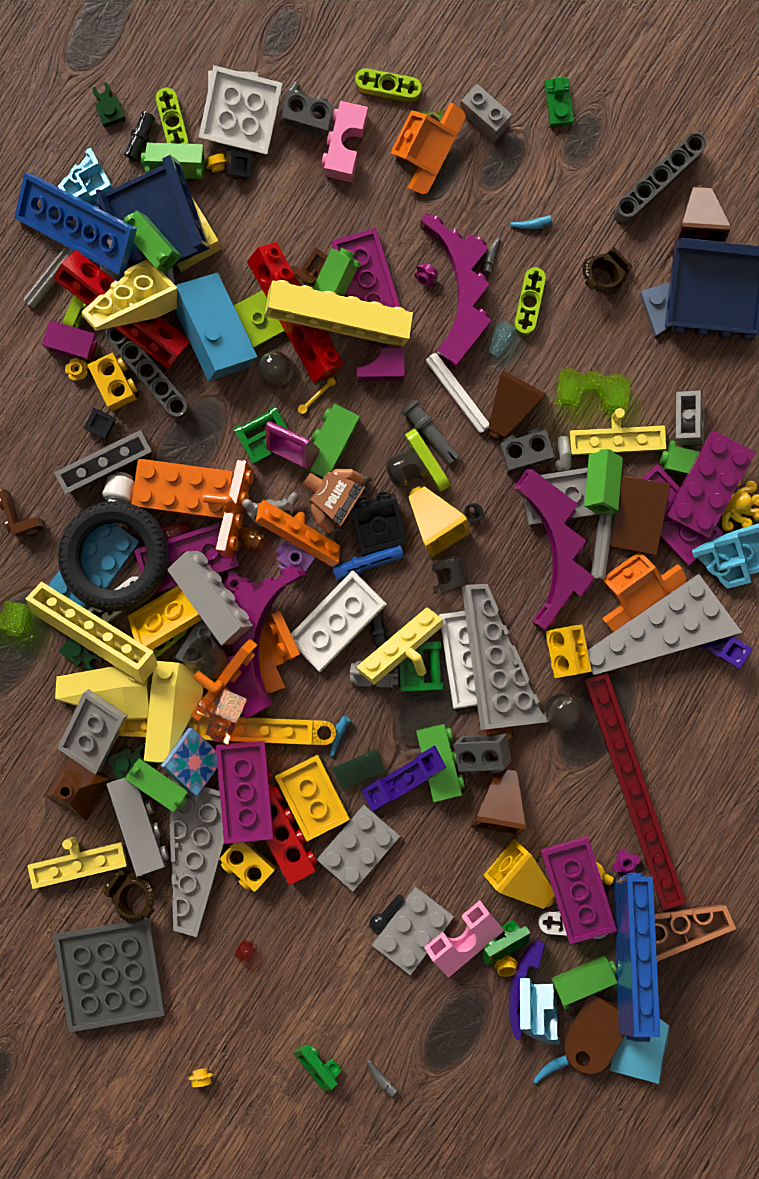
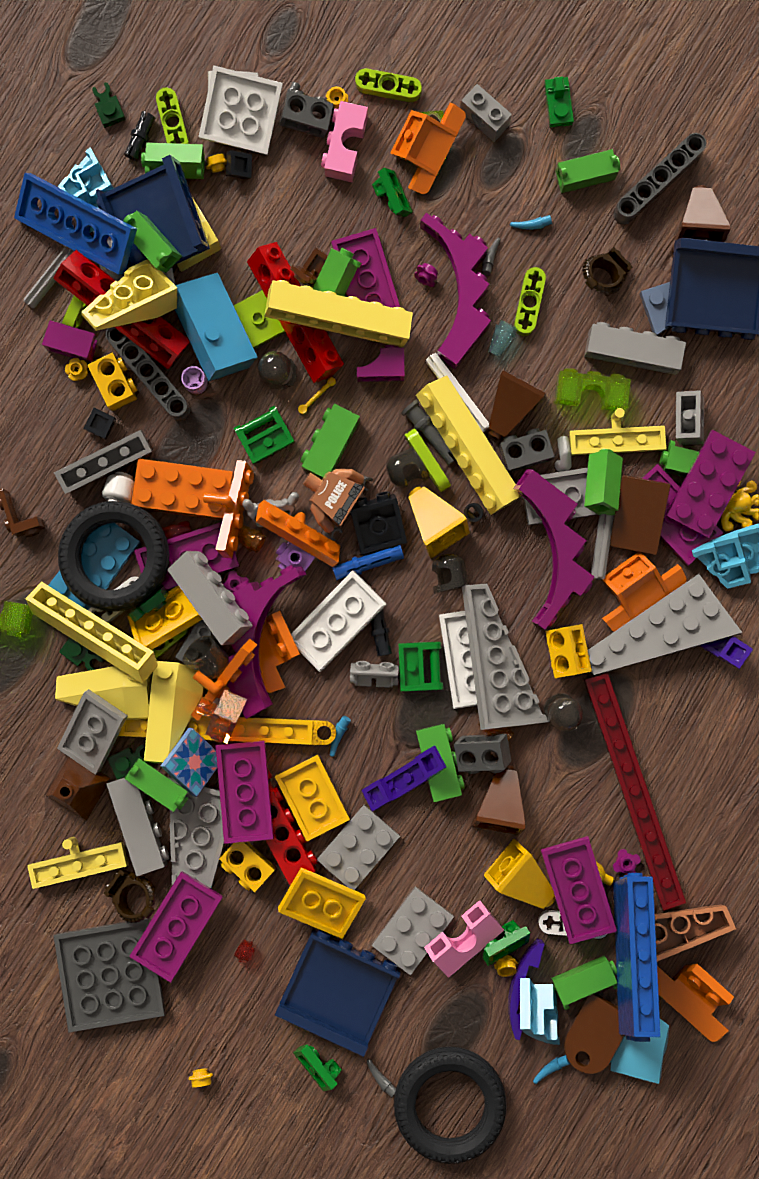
(156, 602): none -> dark green plate
(176, 926): none -> magenta plate
(194, 375): none -> lavender wheel
(290, 446): magenta tile -> none
(321, 903): none -> yellow plate
(336, 92): none -> yellow plate
(338, 991): none -> dark blue panel
(358, 768): clear green panel -> none
(379, 921): black bar -> none
(389, 185): none -> green hinge
(401, 646): light yellow plate -> none
(450, 1149): none -> black tyre
(468, 444): none -> light yellow brick
(587, 171): none -> bright green brick
(635, 349): none -> light grey brick
(695, 997): none -> orange plate

